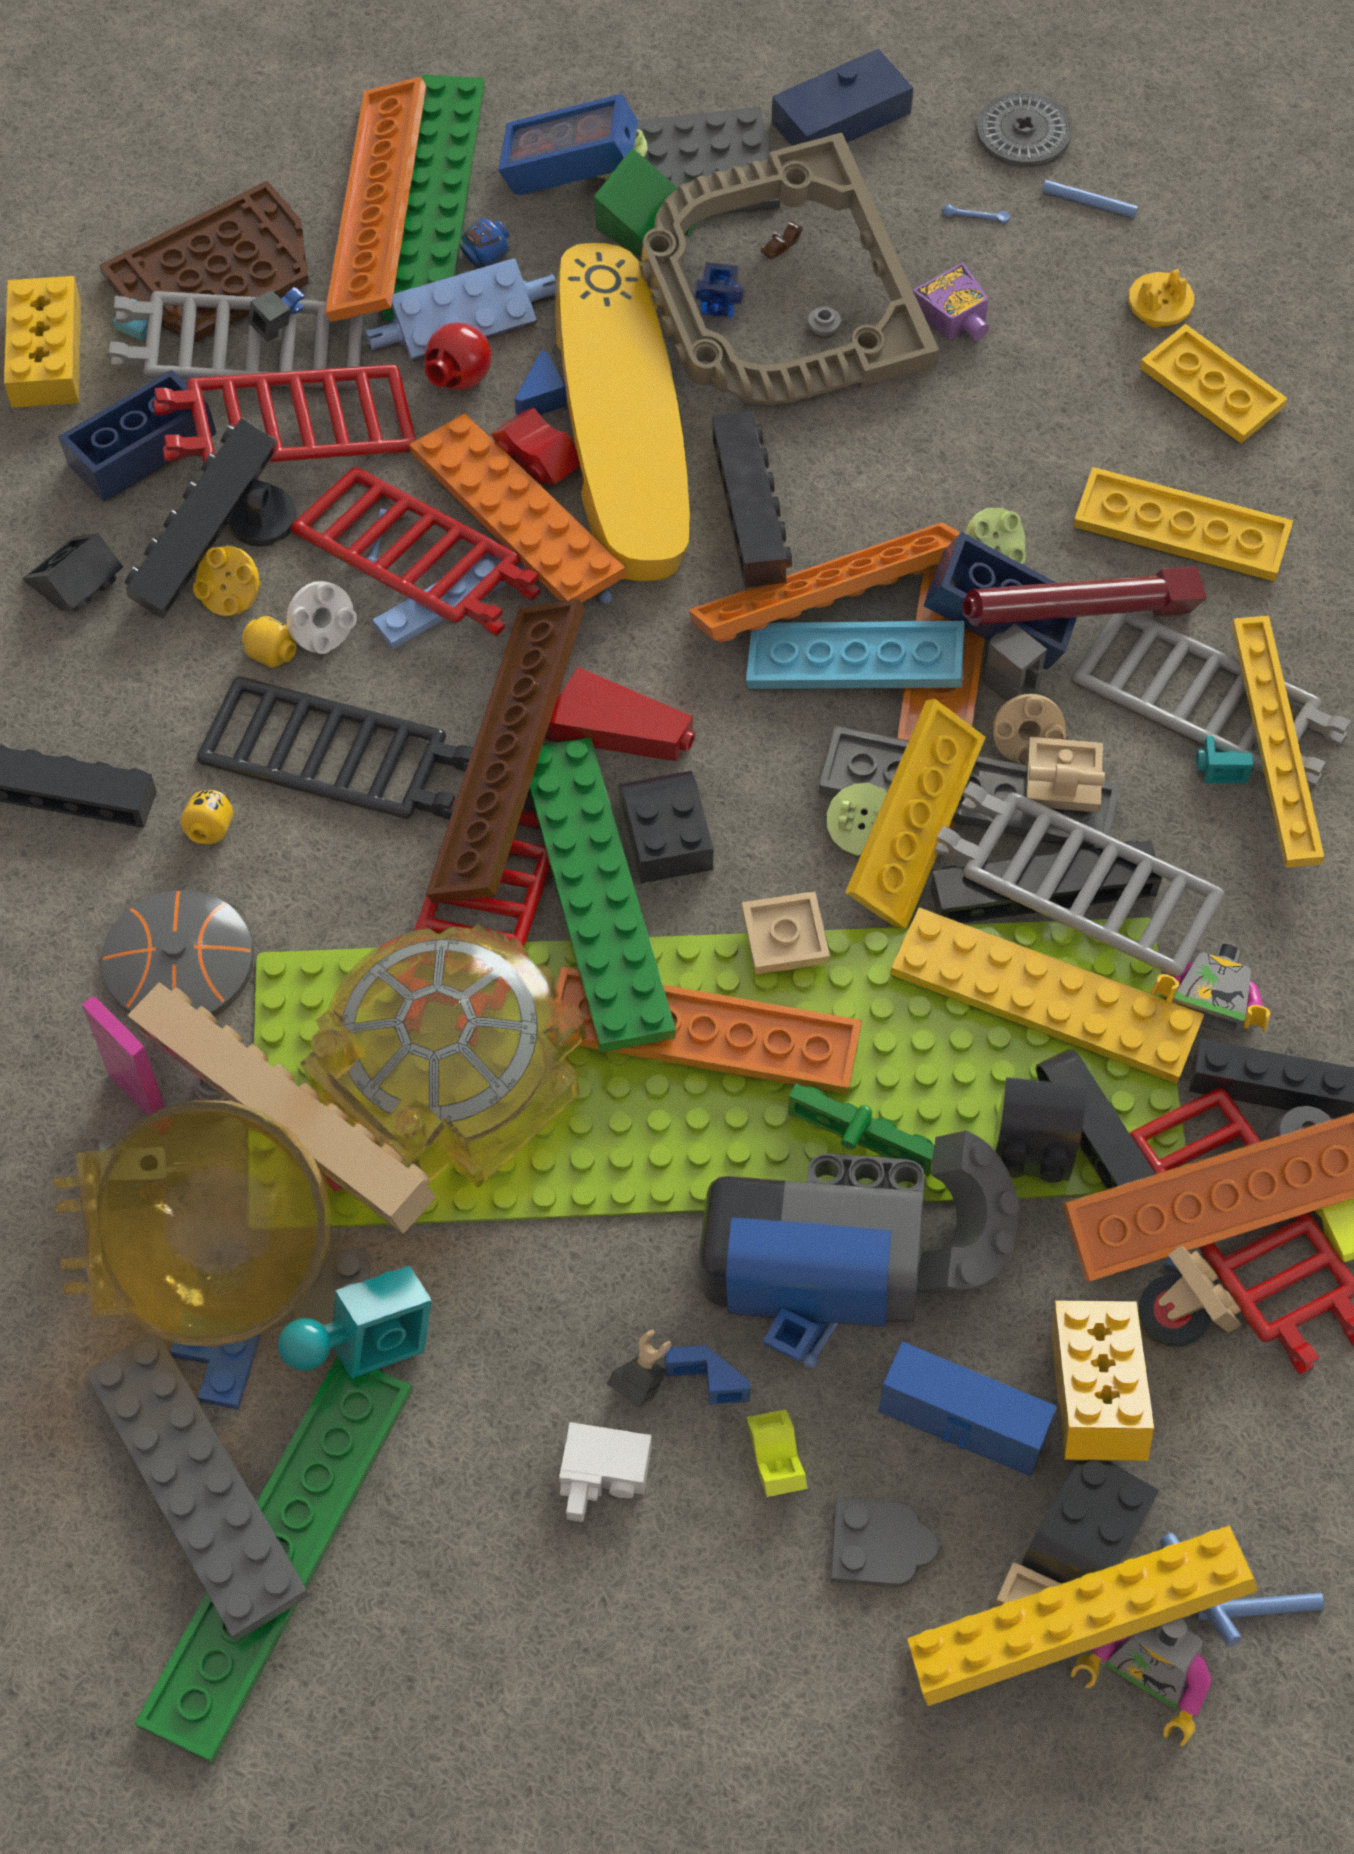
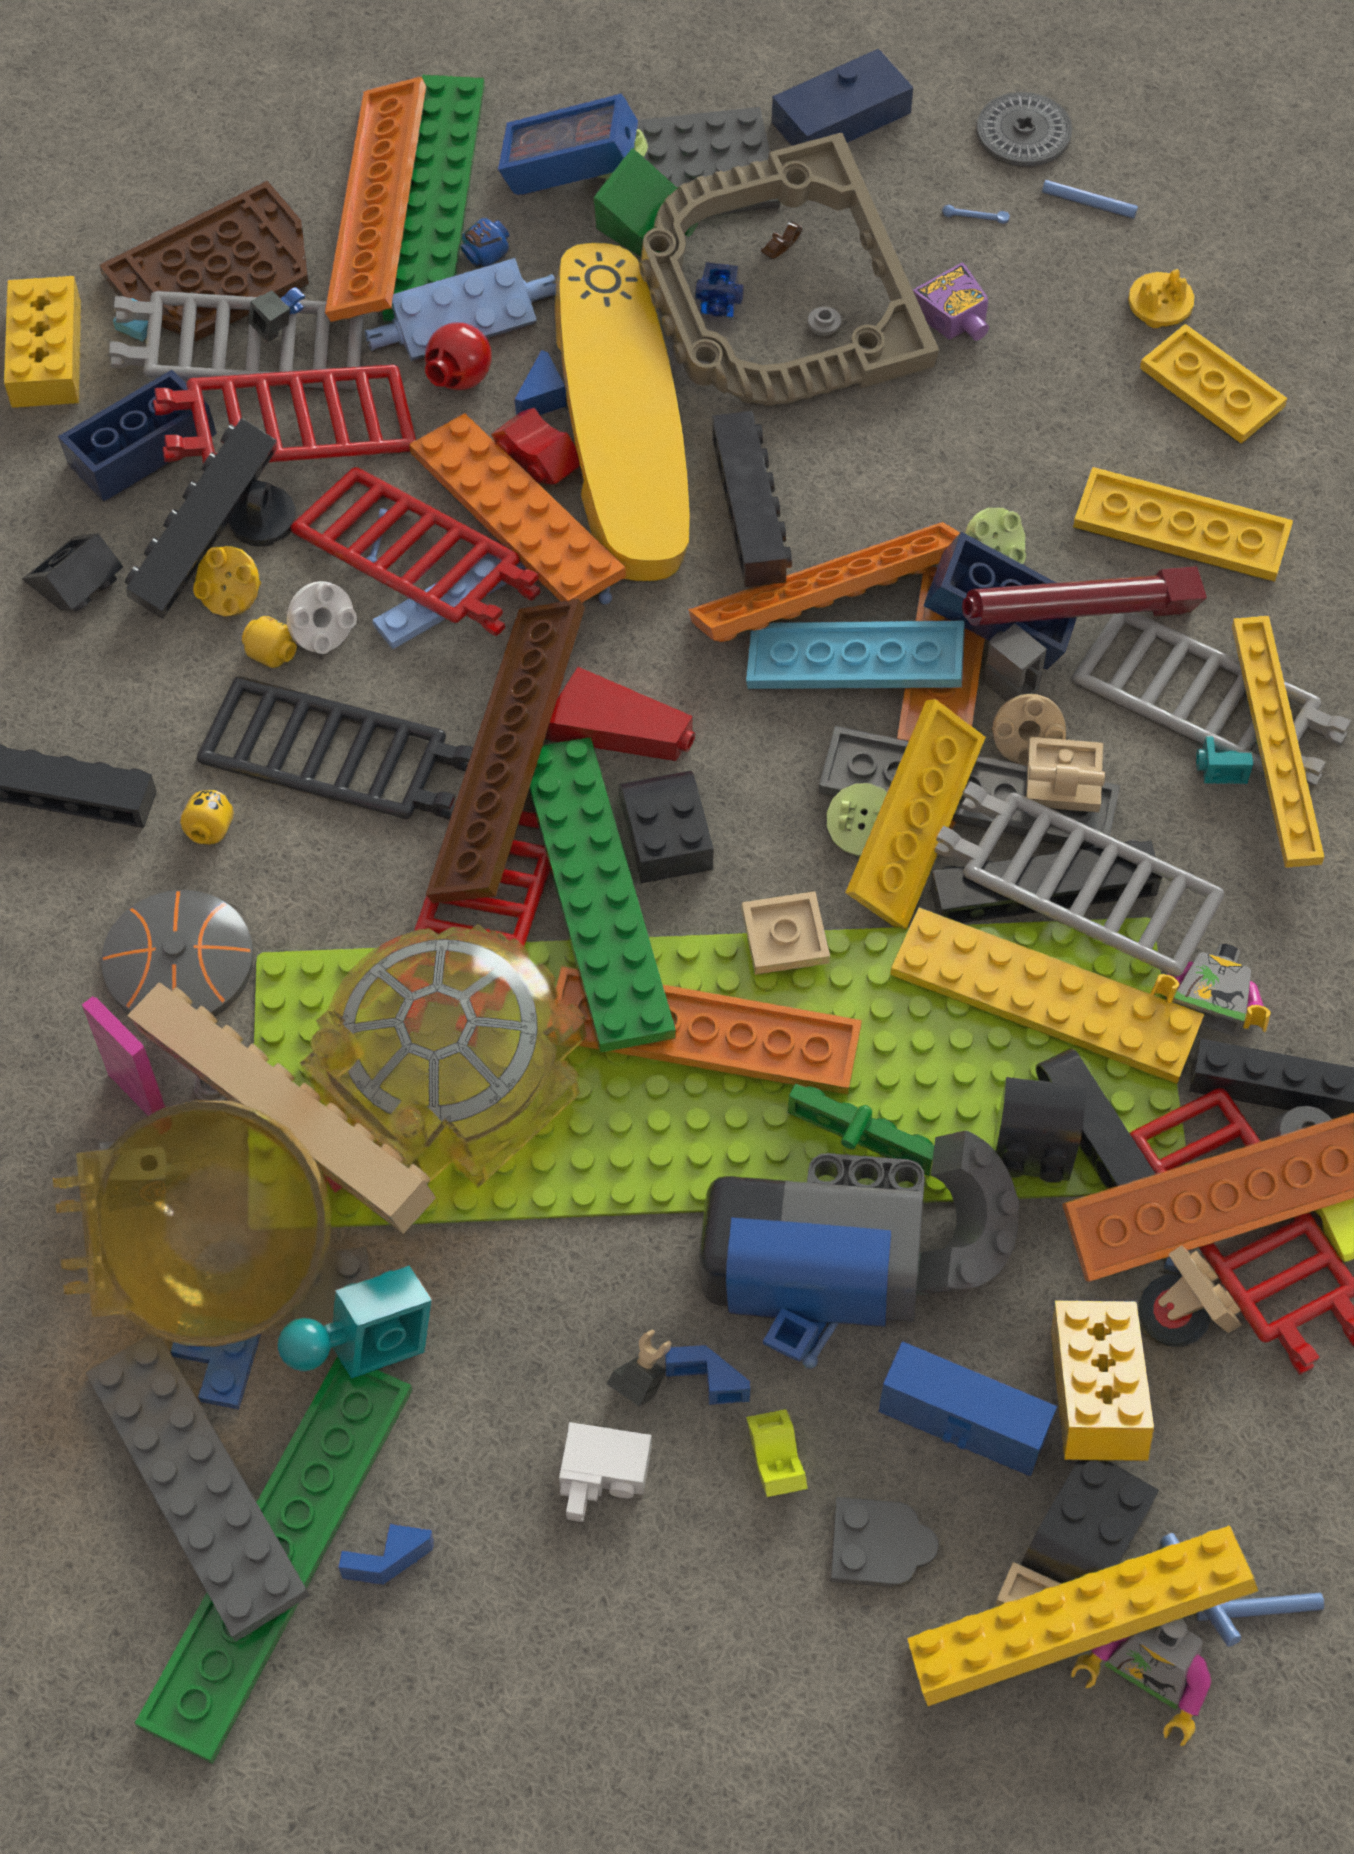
(402, 1549): none -> blue slope

